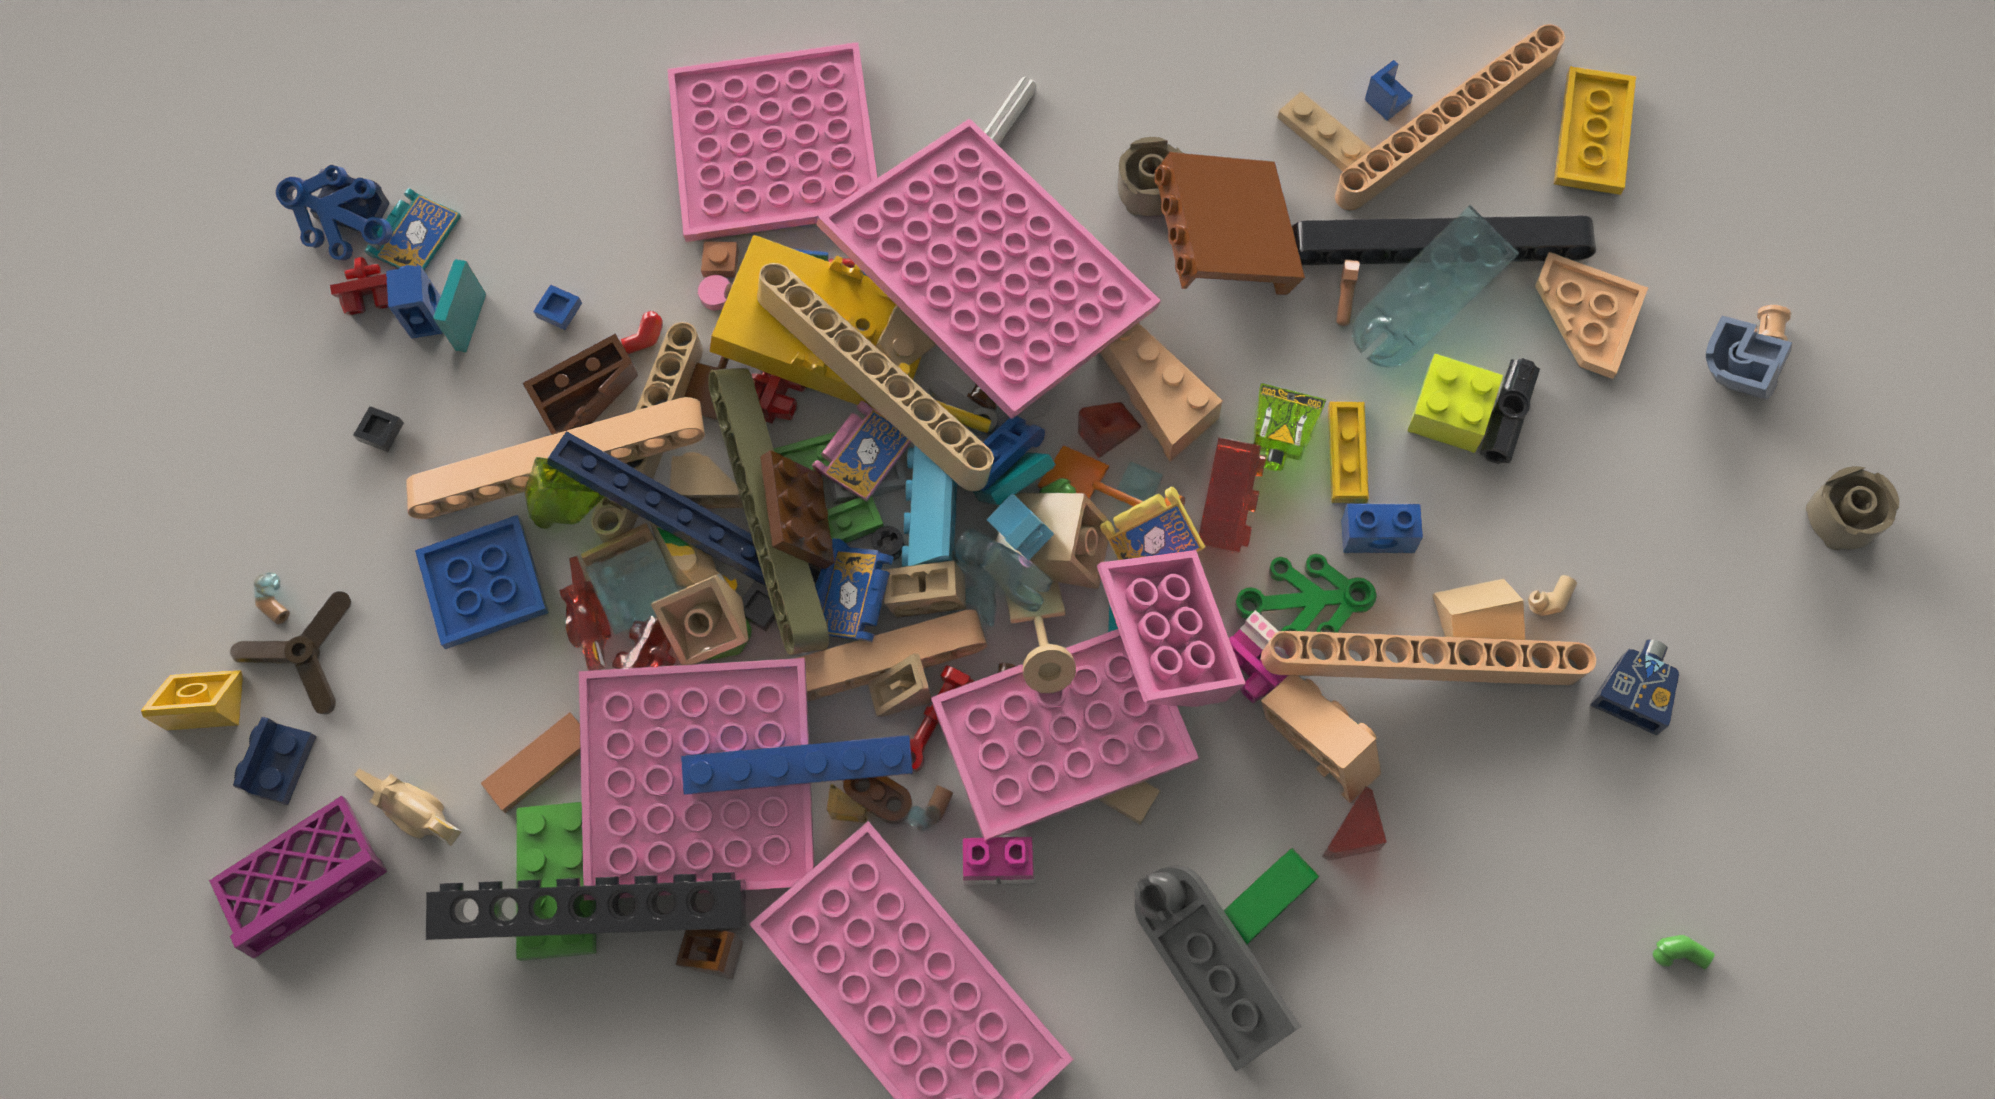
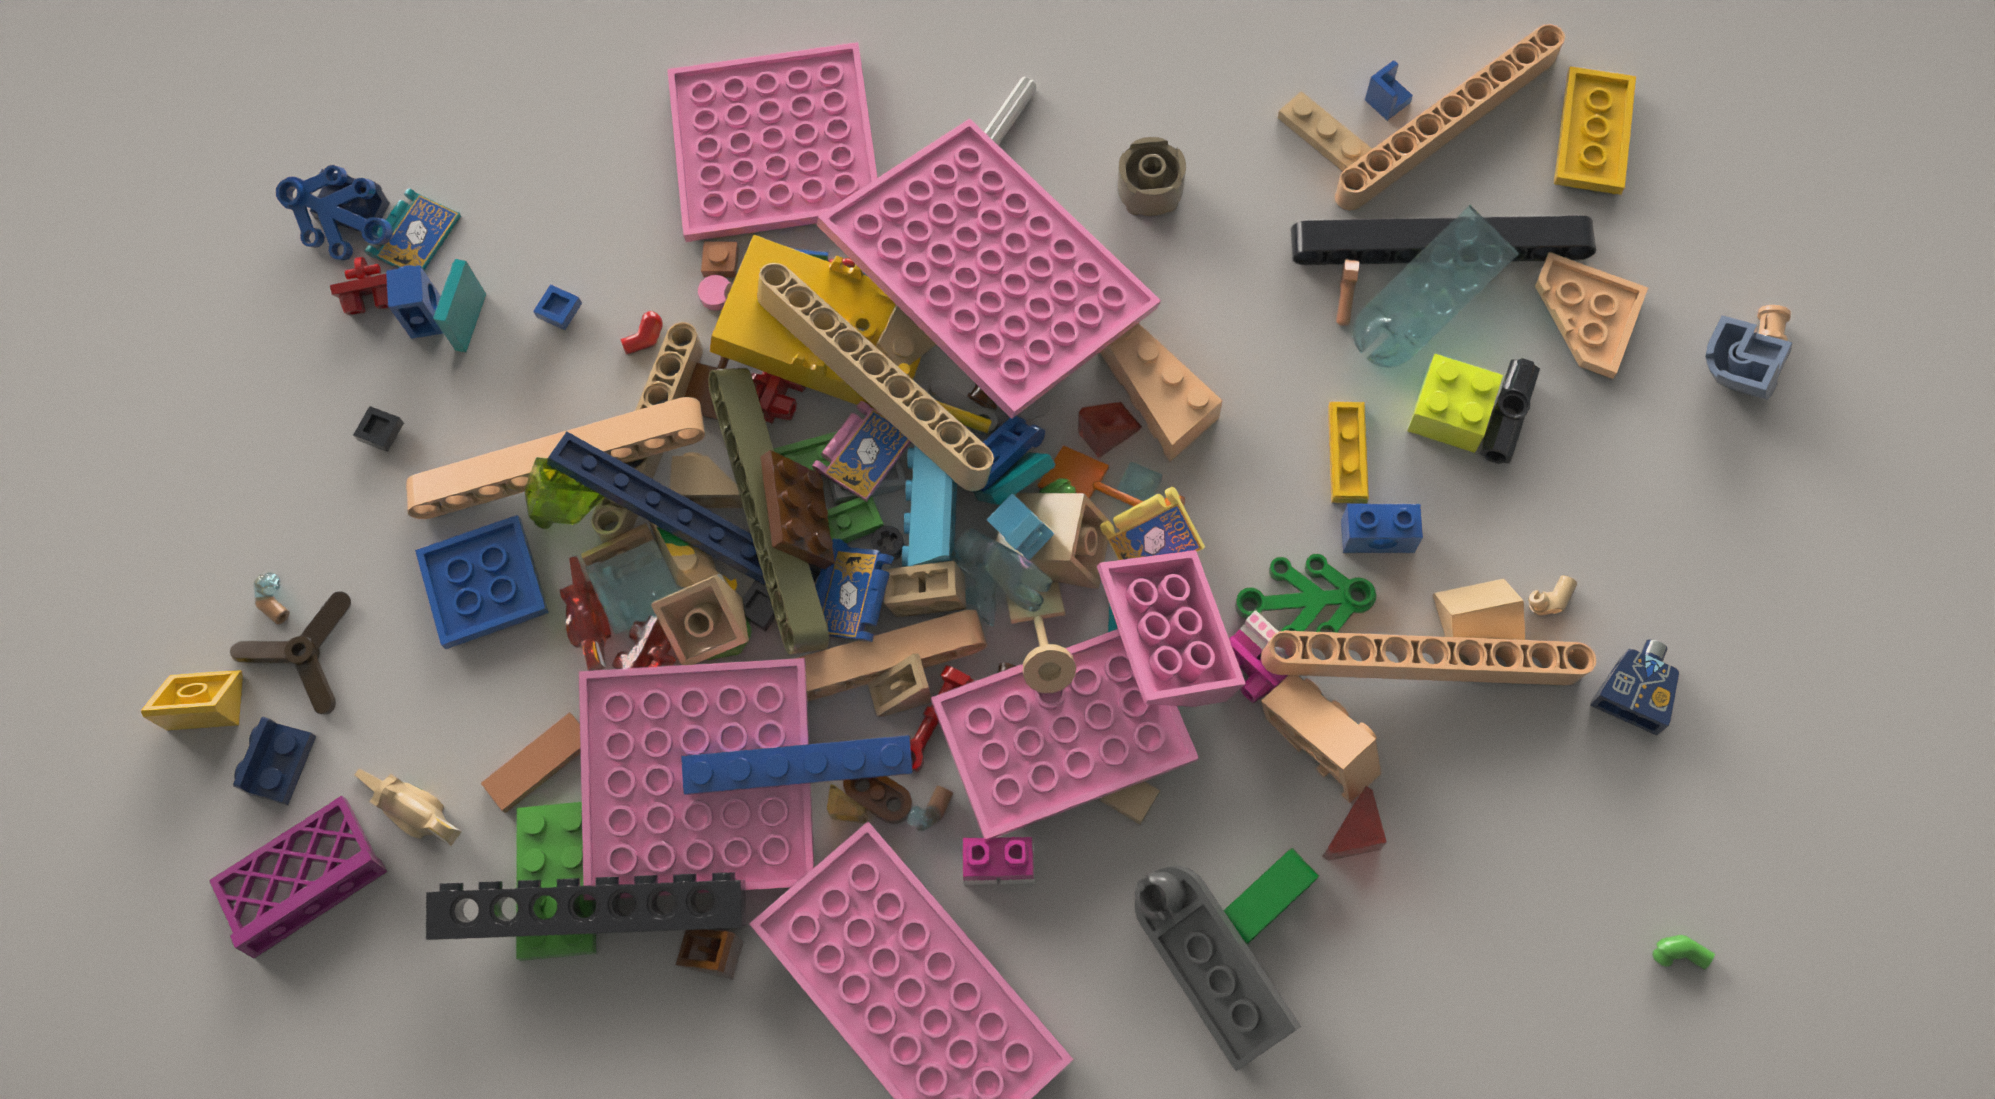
(582, 385): reddish brown wedge -> none
(1228, 220): dark orange panel -> none
(1231, 495): clear red wedge -> none
(1284, 423): clear neon green torso -> none
(1852, 508): dark tan brick -> none

